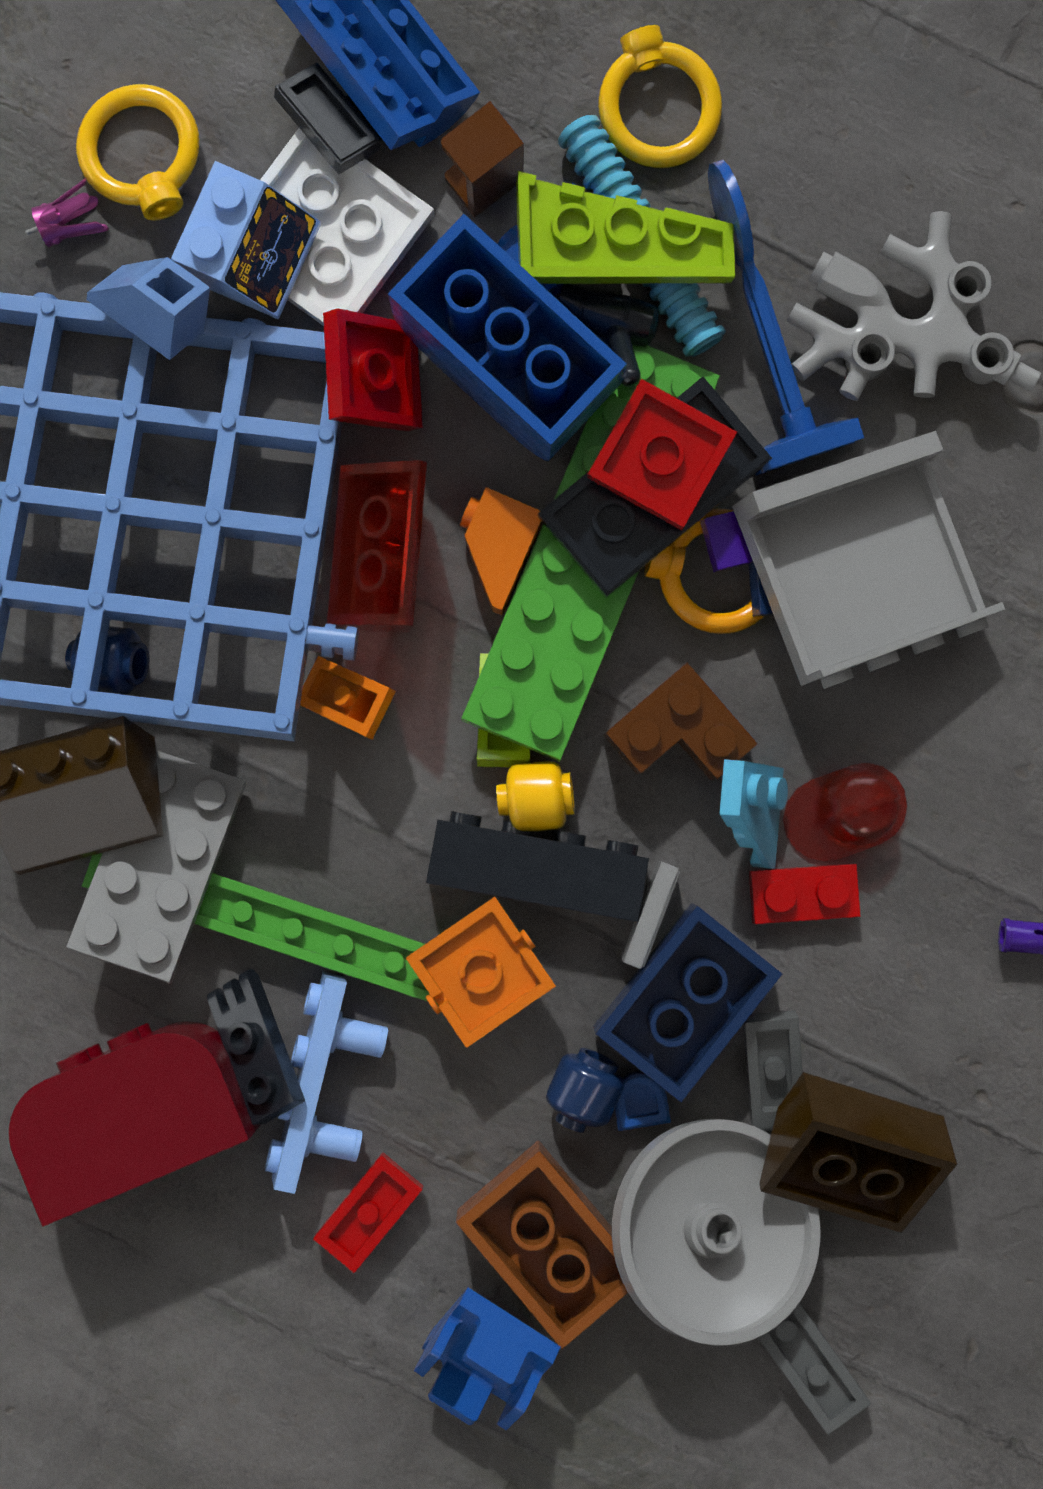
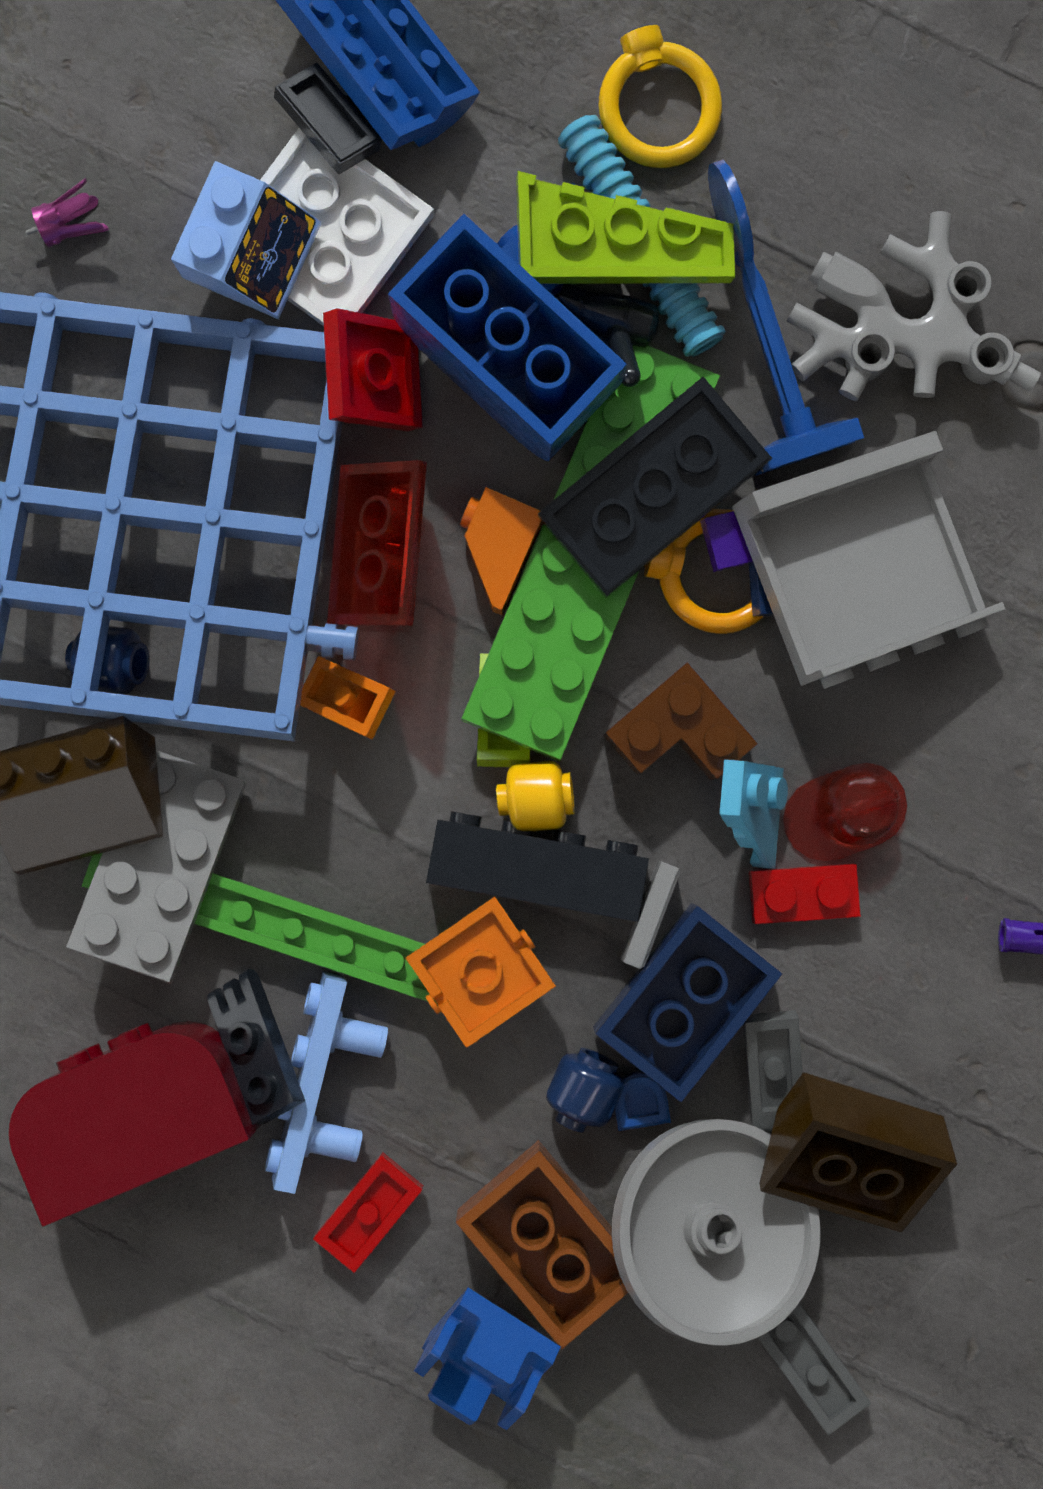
(155, 303): medium blue slope -> none
(157, 191): yellow piece -> none
(485, 158): reddish brown panel -> none
(661, 454): red plate -> none

